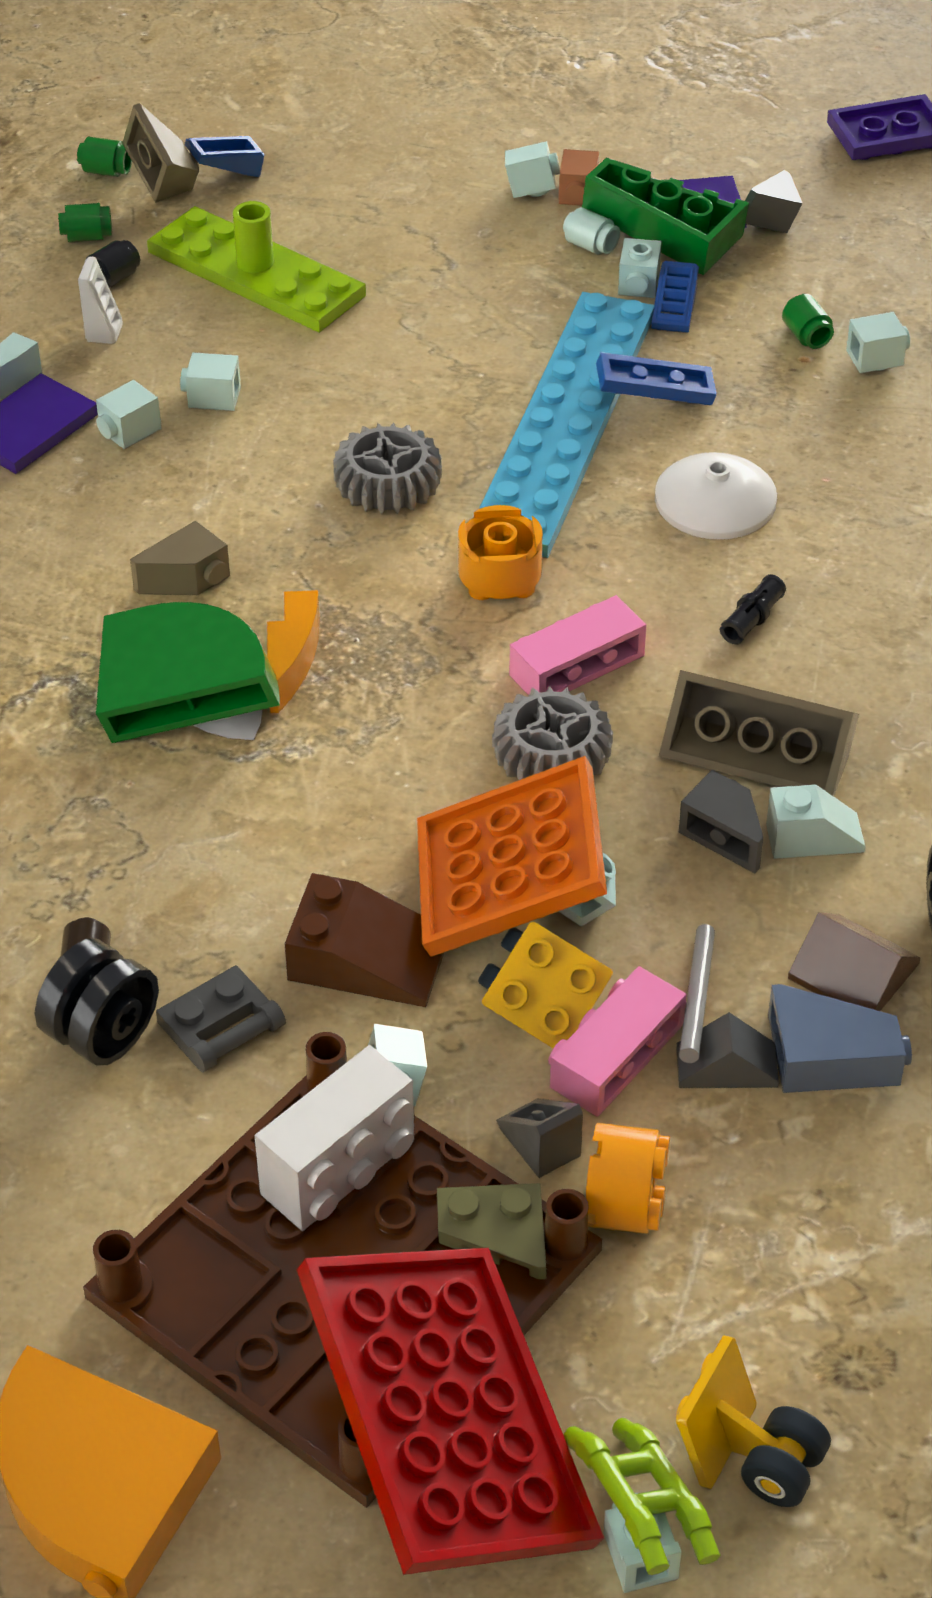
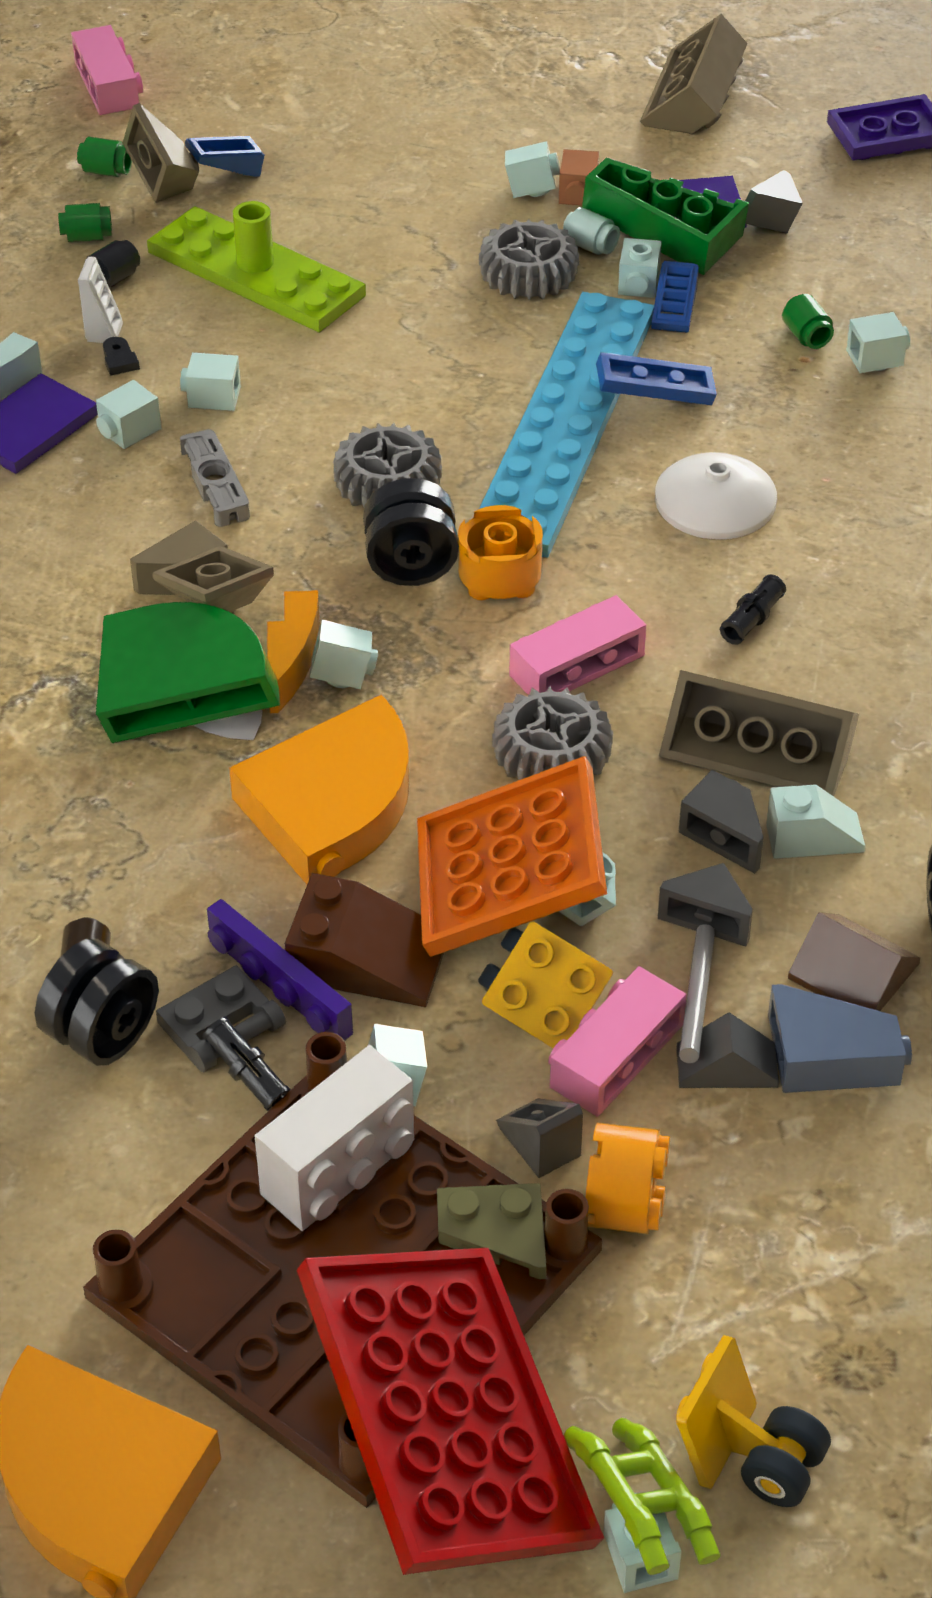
(106, 69): none -> bright pink brick
(119, 356): none -> black piece
(210, 459): none -> light grey piece
(216, 578): none -> dark tan slope
(225, 1040): none -> black pin
(280, 971): none -> dark purple plate
(330, 789): none -> light orange brick
(342, 655): none -> light aqua brick
(410, 532): none -> black wheel
(529, 259): none -> light grey gear
(696, 79): none -> dark tan slope
(710, 899): none -> dark grey slope

